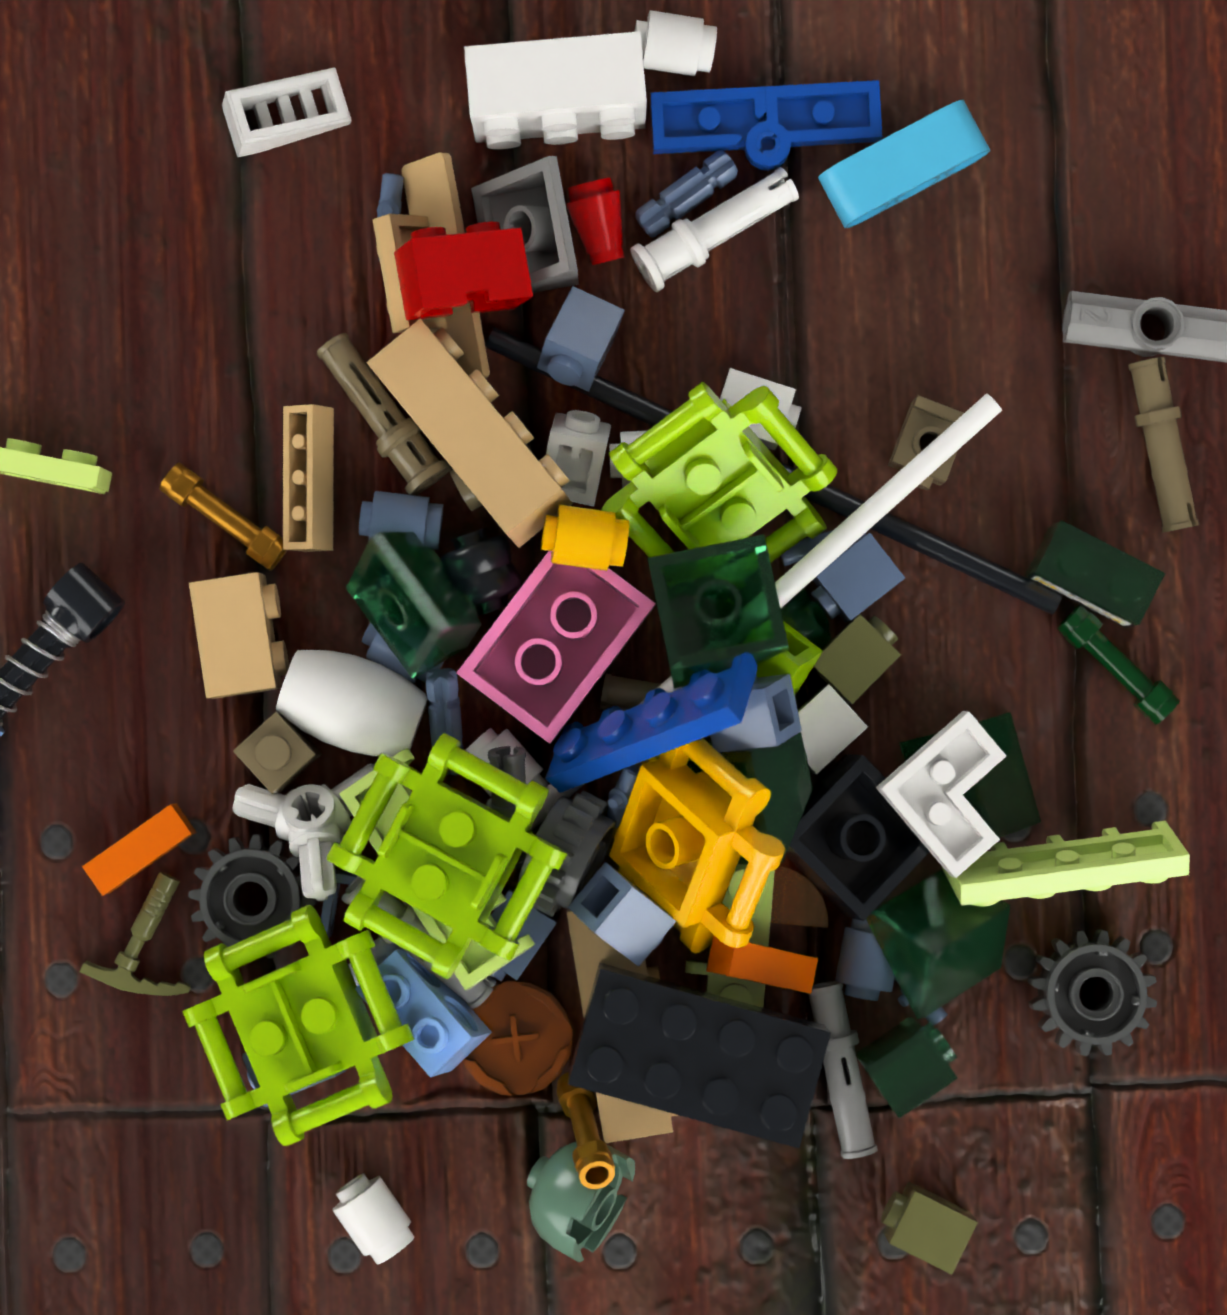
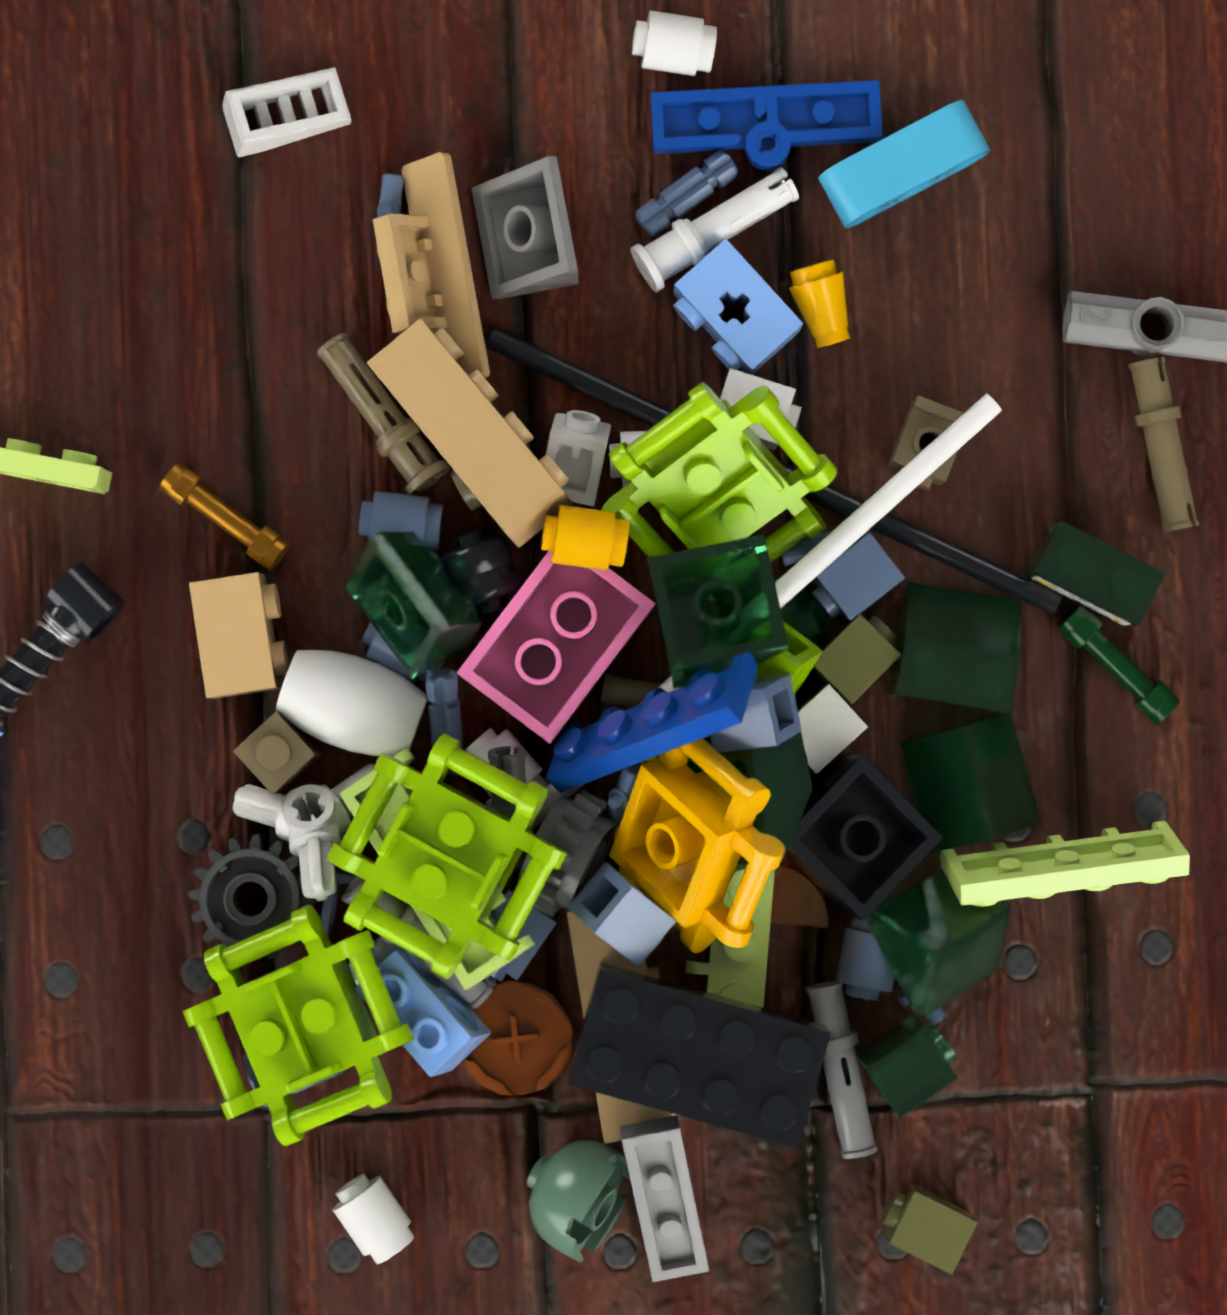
(139, 849): orange piece -> none
(142, 931): olive piece -> none
(308, 478): tan piece -> none
(474, 267): red brick -> none
(556, 89): white brick -> none
(580, 339): sand blue brick -> none
(592, 1155): pearl gold bar -> none
(597, 218): red cone -> none
(664, 1198): none -> light grey plate
(730, 278): none -> light blue brick
(763, 965): orange piece -> none
(822, 301): none -> yellow cone
(931, 789): white plate -> none
(958, 649): none -> clear green slope
(1123, 997): dark grey gear -> none

